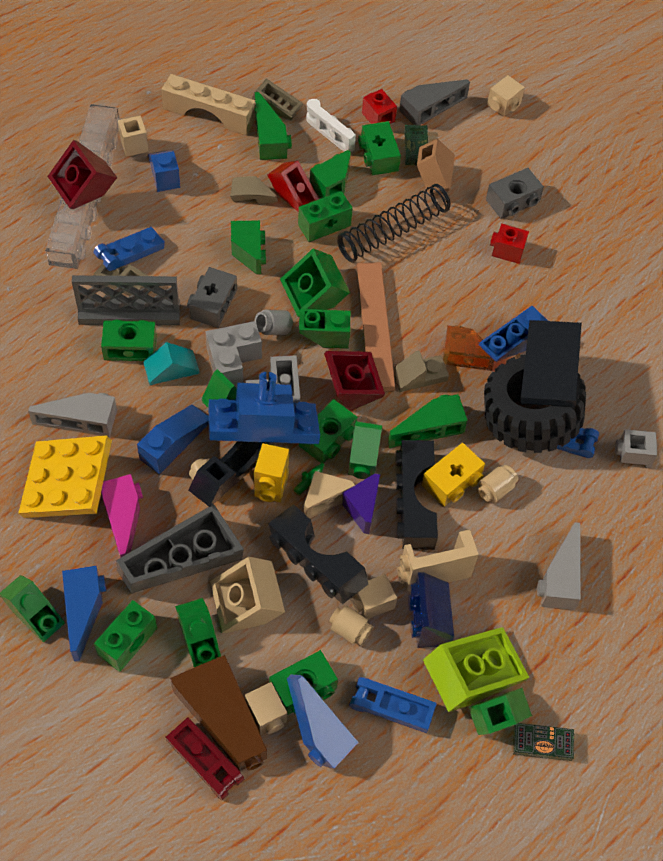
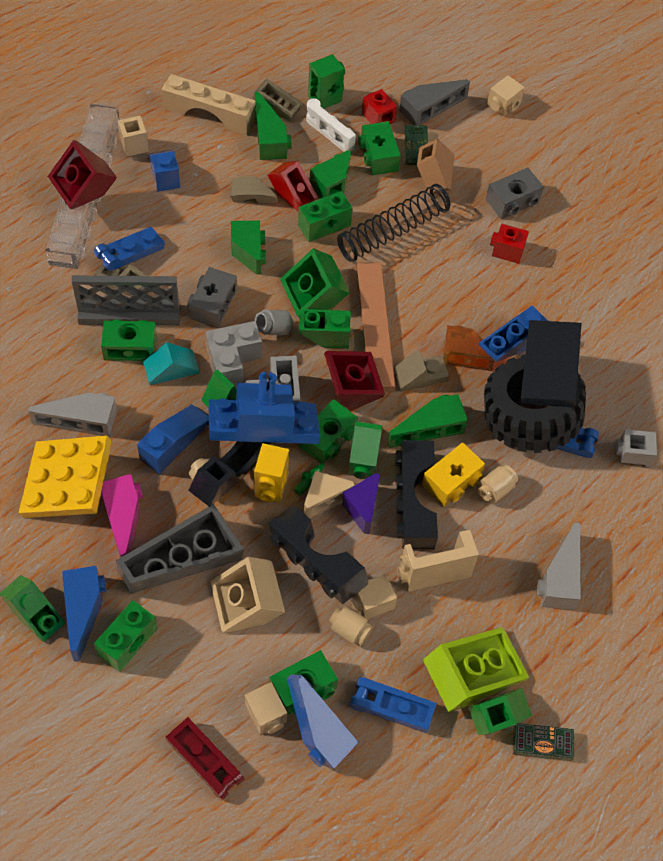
(198, 631): green slope -> none
(220, 708): reddish brown slope -> none
(326, 81): none -> green brick
(431, 611): clear blue slope -> none

